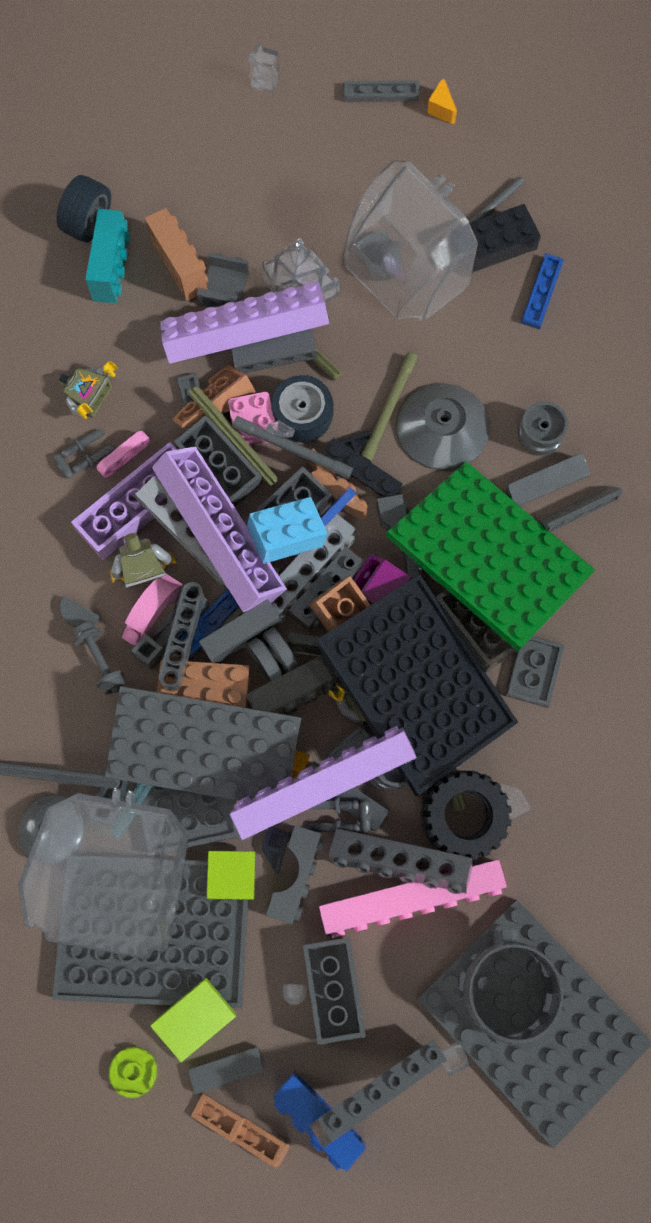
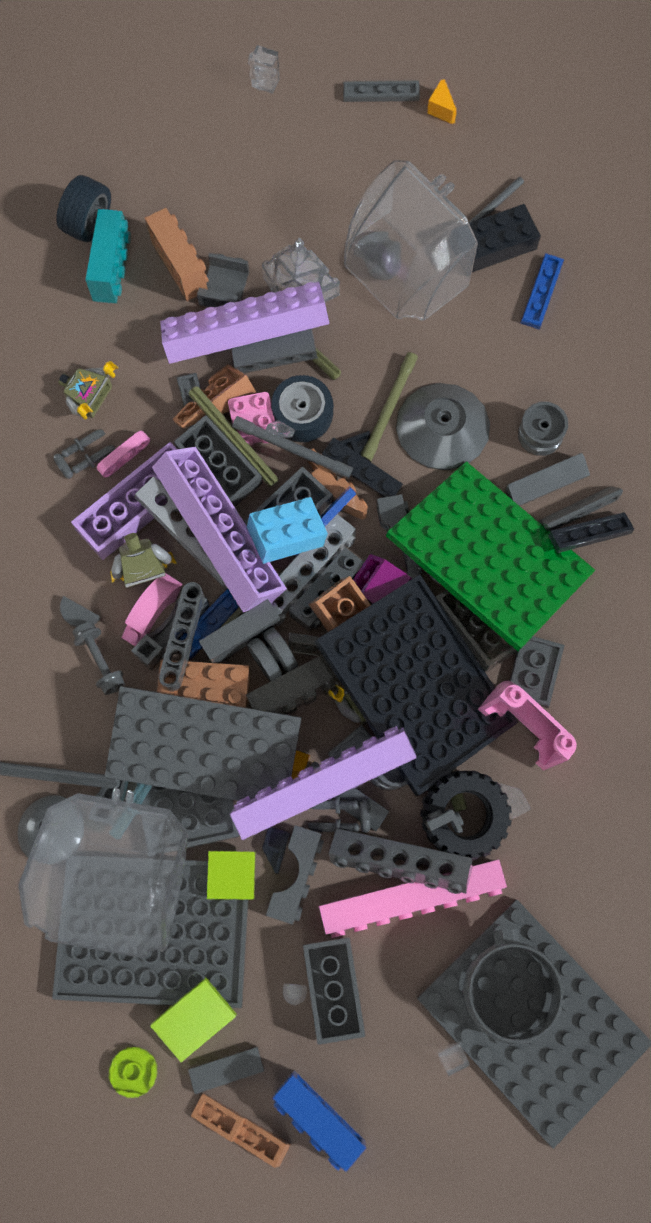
(377, 1093): dark grey brick -> none
(440, 818): none -> dark grey bracket
(554, 742): none -> bright pink windscreen
(591, 532): none -> black plate

